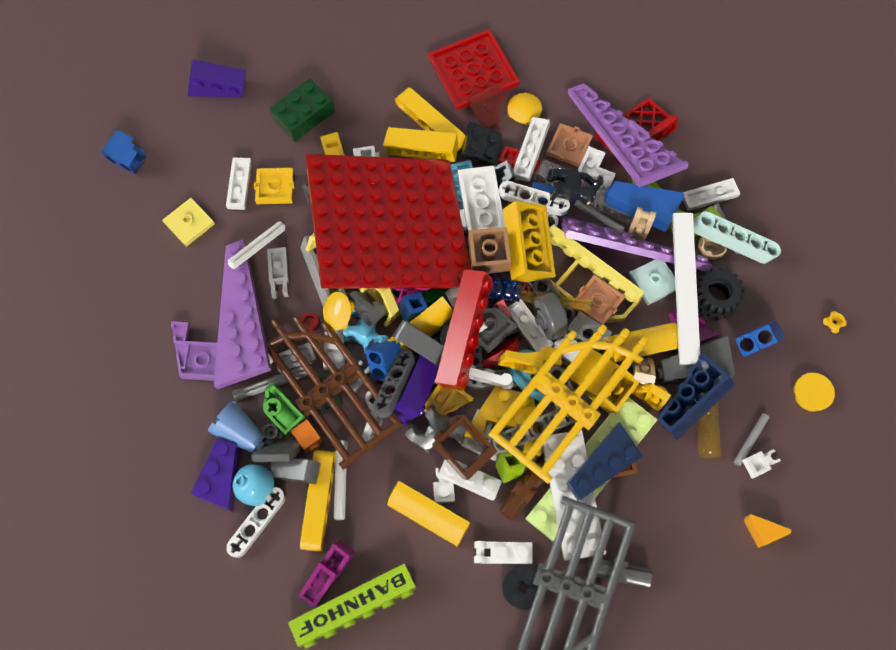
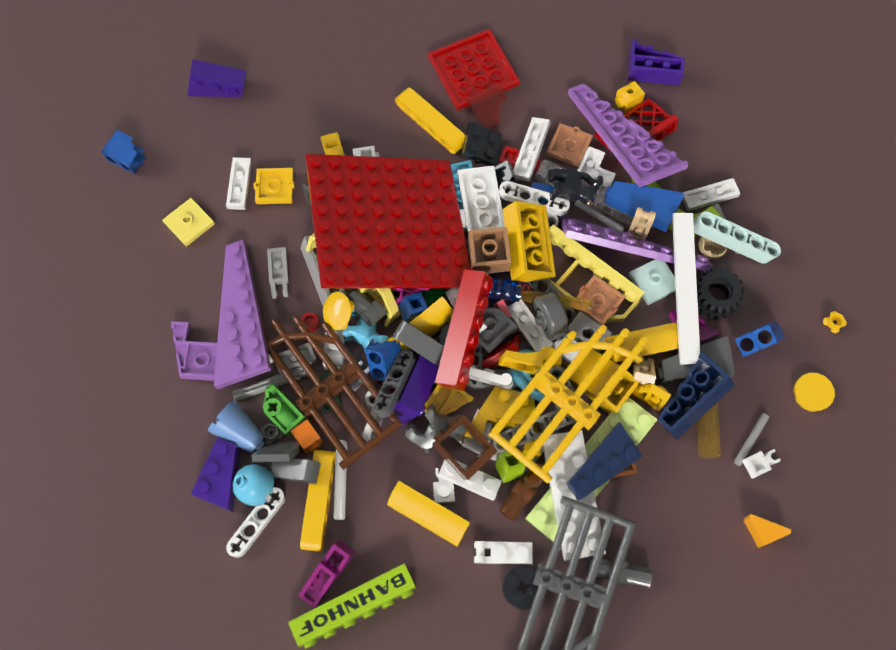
(256, 245): white axle -> none
(302, 109): dark green brick -> none
(421, 144): yellow brick -> none
(524, 107): yellow dish -> none
(629, 96): none -> yellow brick
(654, 66): none -> dark purple wedge

